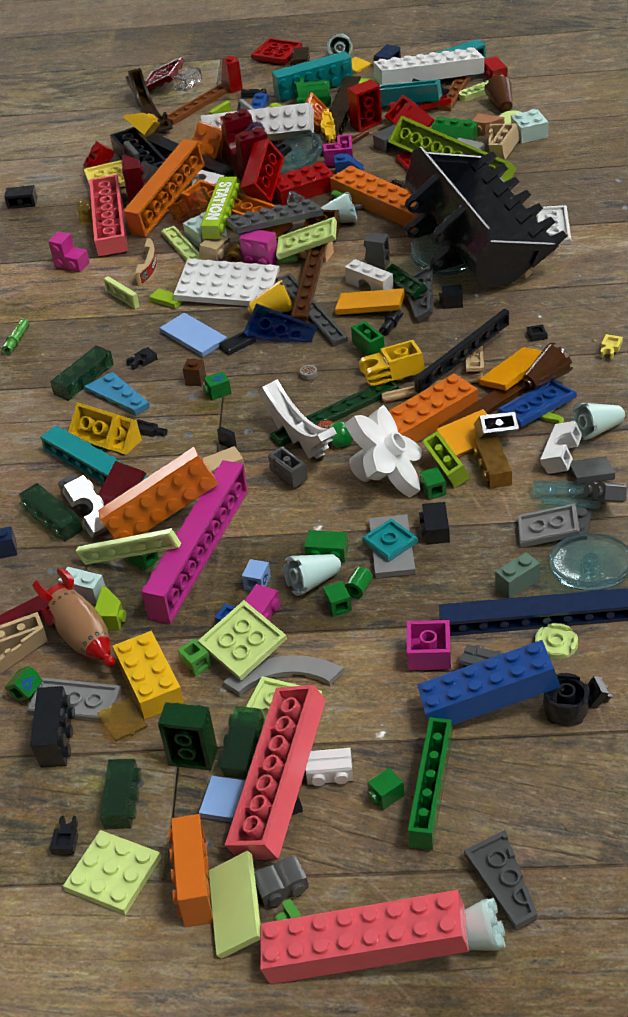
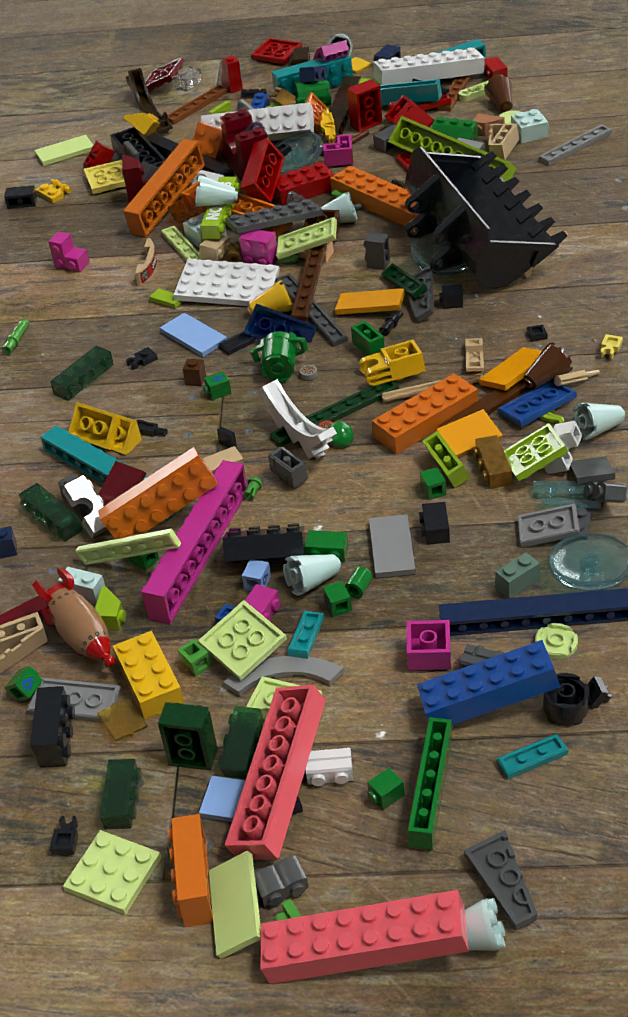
(54, 191): none -> yellow plate
(64, 150): none -> yellowish green tile
(85, 211): clear yellow brick -> none
(108, 215): coral brick -> none
(118, 392): dark azure wing -> none
(121, 292): yellowish green tile -> none
(214, 193): none -> light aqua cone
(254, 485): none -> bright green pin
(264, 543): none -> black brick
(279, 354): none -> green container
(283, 97): none -> pearl gold brick
(305, 634): none -> teal tile
(312, 73): none -> dark blue brick
(332, 51): none -> dark pink plate
(342, 161): blue slope -> none
(359, 272): white arch -> none
(384, 451): white plant -> none
(390, 540): teal tile -> none
(461, 351): black tile -> none
(496, 424): dark grey brick -> none
(532, 756): none -> teal tile
(535, 452): none -> lime plate
(560, 216): white tile -> none
(574, 377): none -> tan axle
(575, 145): none -> light grey tile

